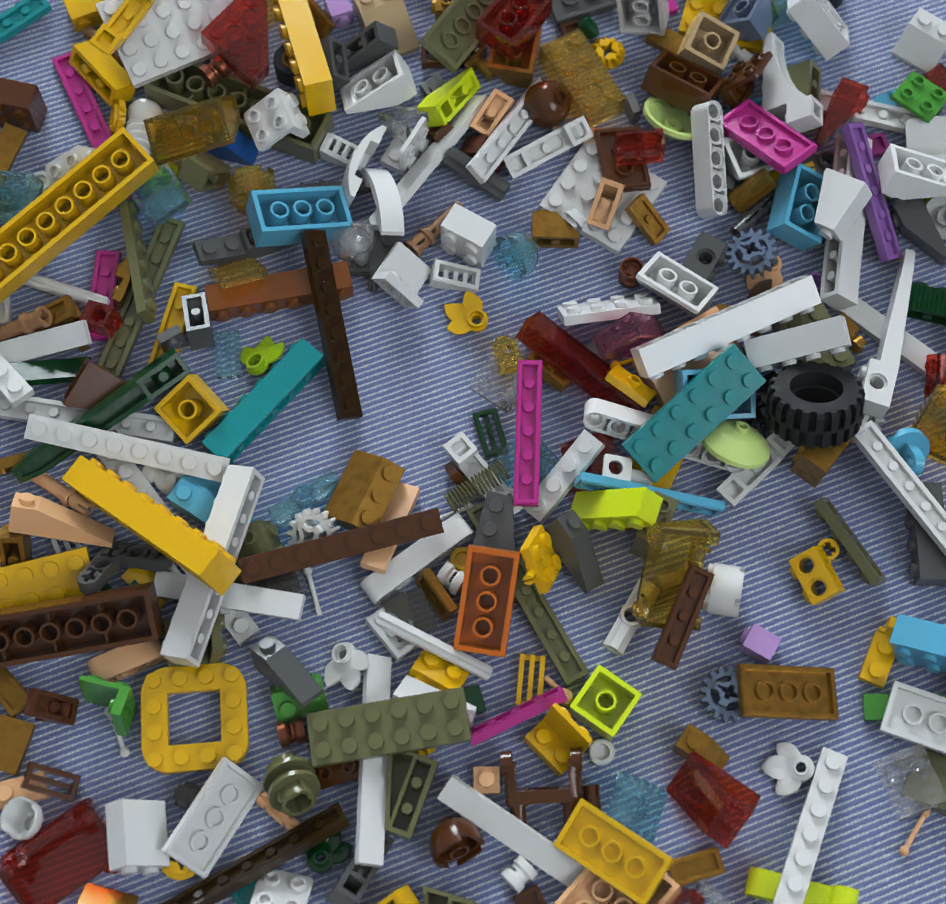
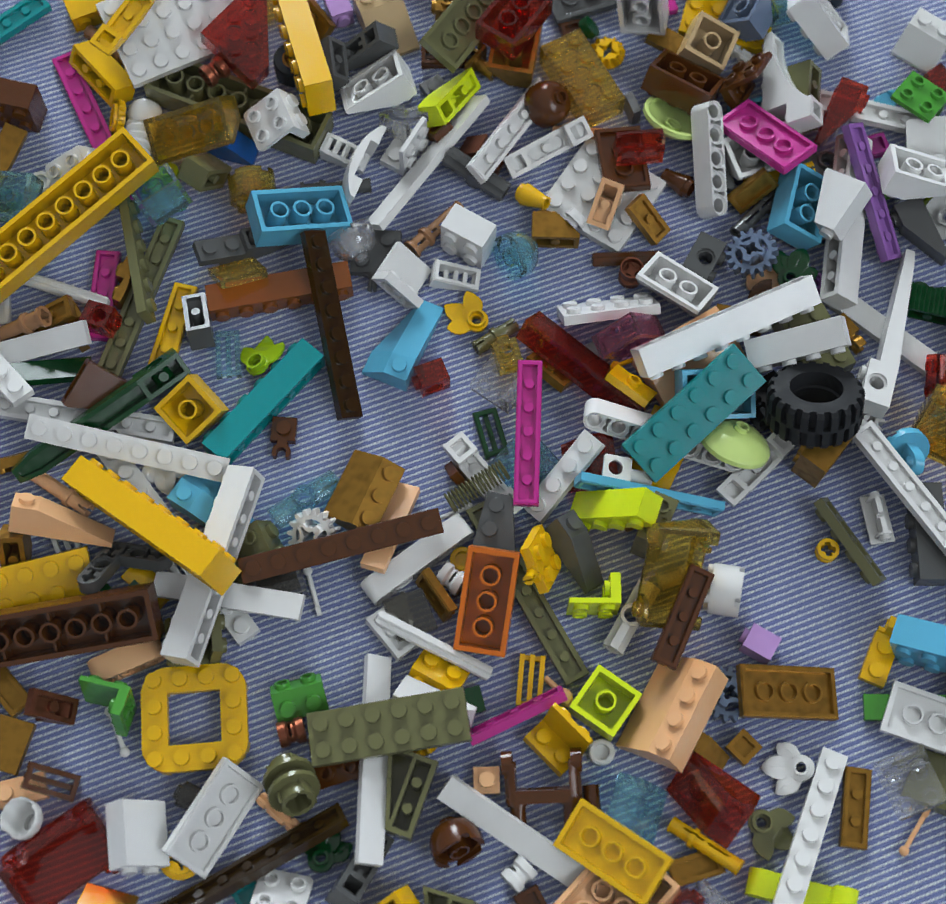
(170, 338): flat silver plate -> none
(283, 433): none -> reddish brown plate
(284, 670): dark grey slope -> none
(346, 668): white plate -> none
(387, 200): white slope -> none
(404, 347): none -> medium azure wedge
(431, 377): none -> clear red brick
(485, 342): none -> olive pin
(492, 112): light nougat slope -> none
(530, 196): none -> yellow cone
(603, 607): none -> neon yellow bracket
(616, 258): none -> reddish brown axle
(673, 712): none -> light nougat slope
(680, 183): none -> reddish brown cone
(695, 839): none -> yellow pin
(743, 747): none -> pearl gold plate
(775, 832): none -> olive plate
(793, 265): none -> dark green plate
(821, 571): yellow brick -> none
(855, 808): none -> pearl gold tile
(877, 518): none -> white hinge

